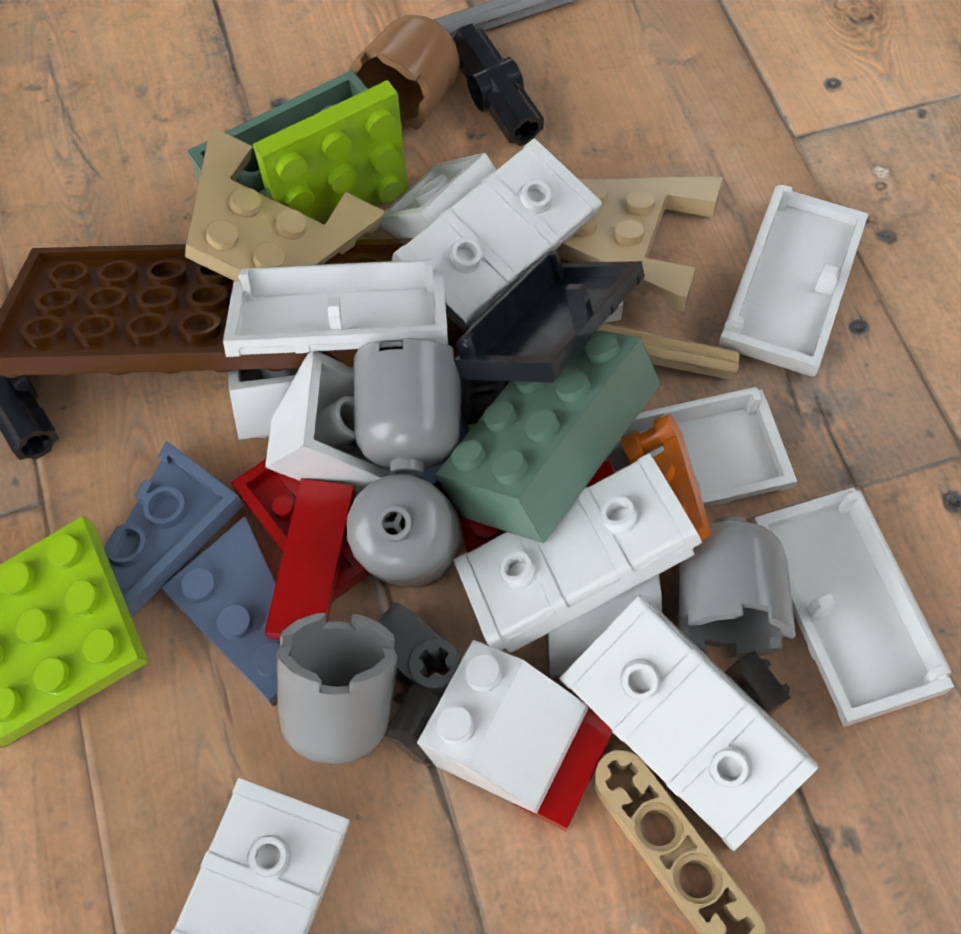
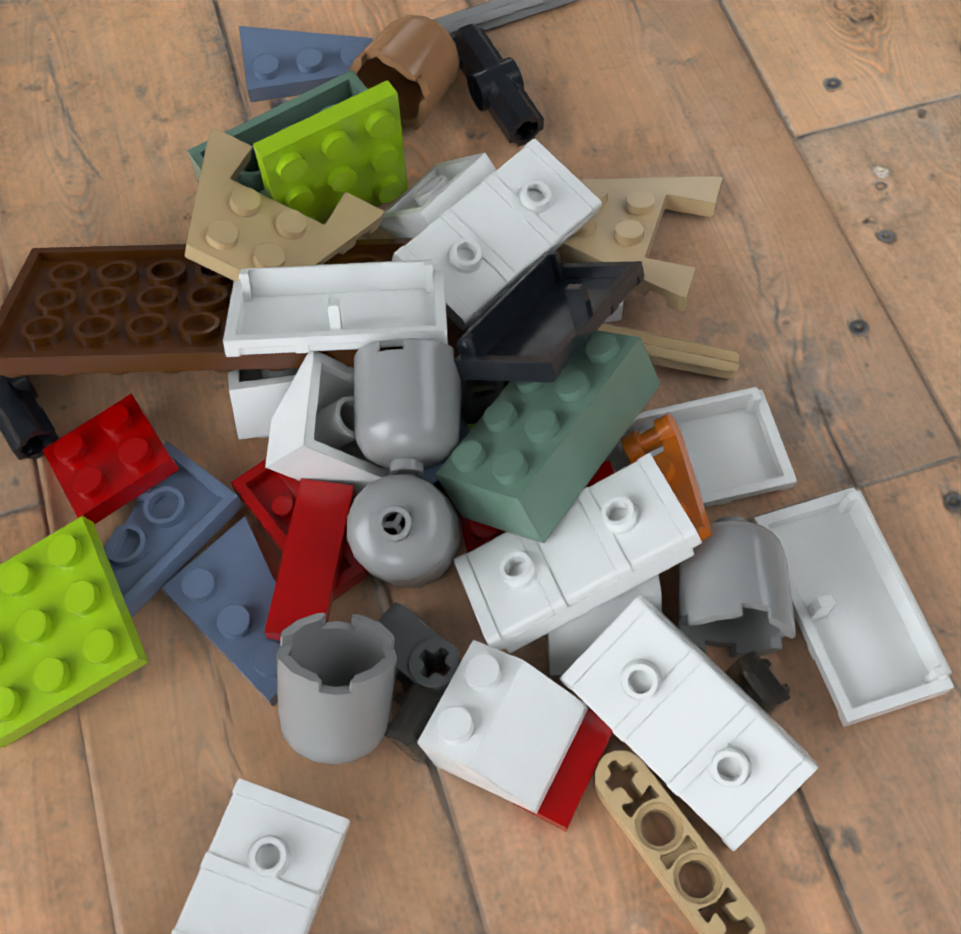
(110, 460): none -> red plate
(294, 61): none -> sand blue wing
(794, 281): white container -> none

